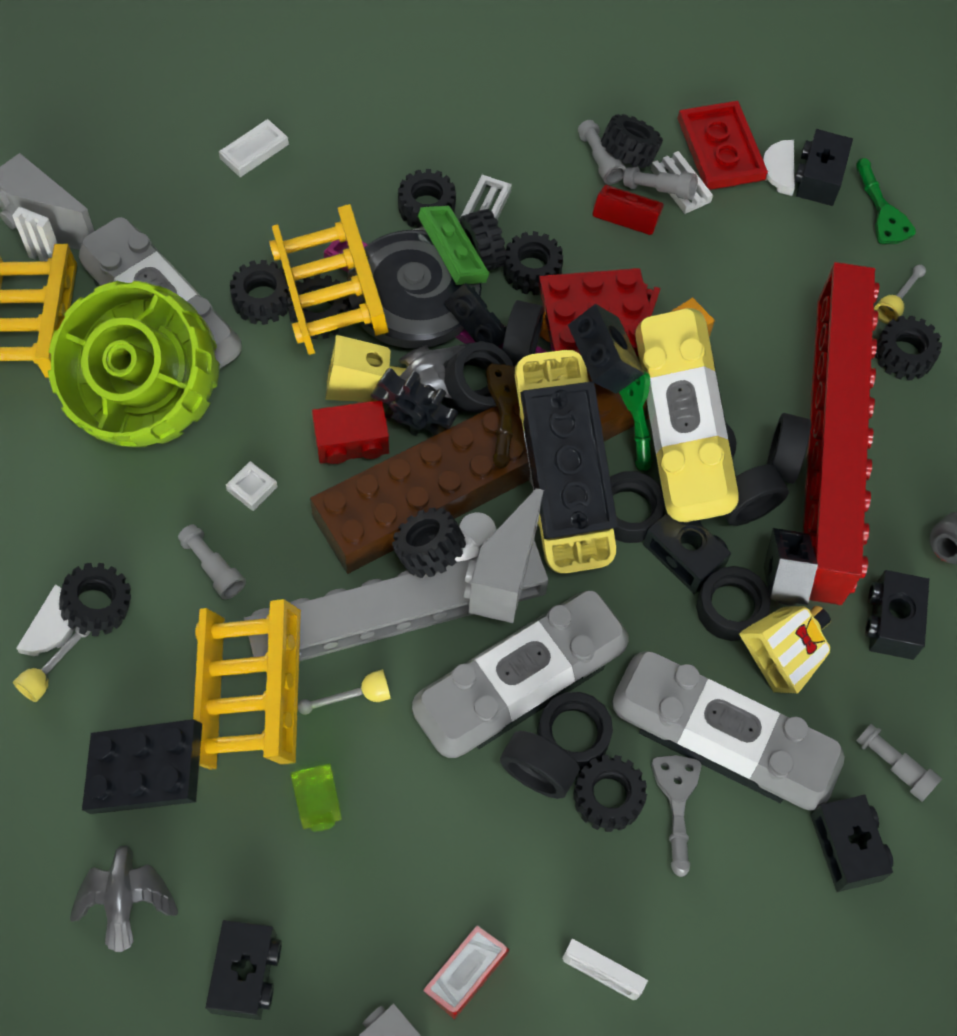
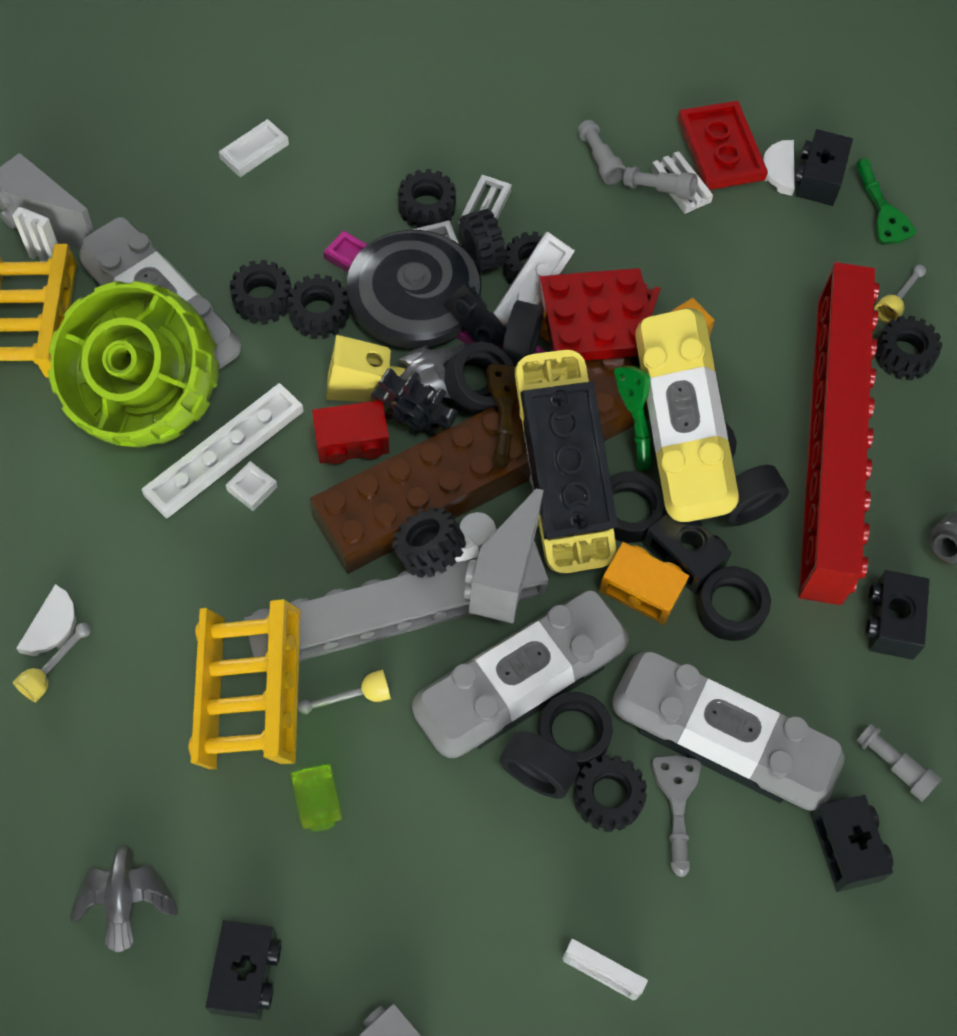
(94, 579): black tyre -> none
(143, 767): black plate -> none
(222, 450): none -> white plate
(226, 580): light grey piece -> none
(360, 284): yellow fence -> none
(453, 245): bright green tile -> none
(466, 971): slope -> none
(546, 259): none -> white tile
(605, 349): black brick -> none
(628, 209): red slope -> none
(631, 140): black tyre -> none
(643, 582): none -> light orange brick
(788, 646): light yellow torso -> none
(789, 446): black tyre -> none
(790, 567): black brick -> none

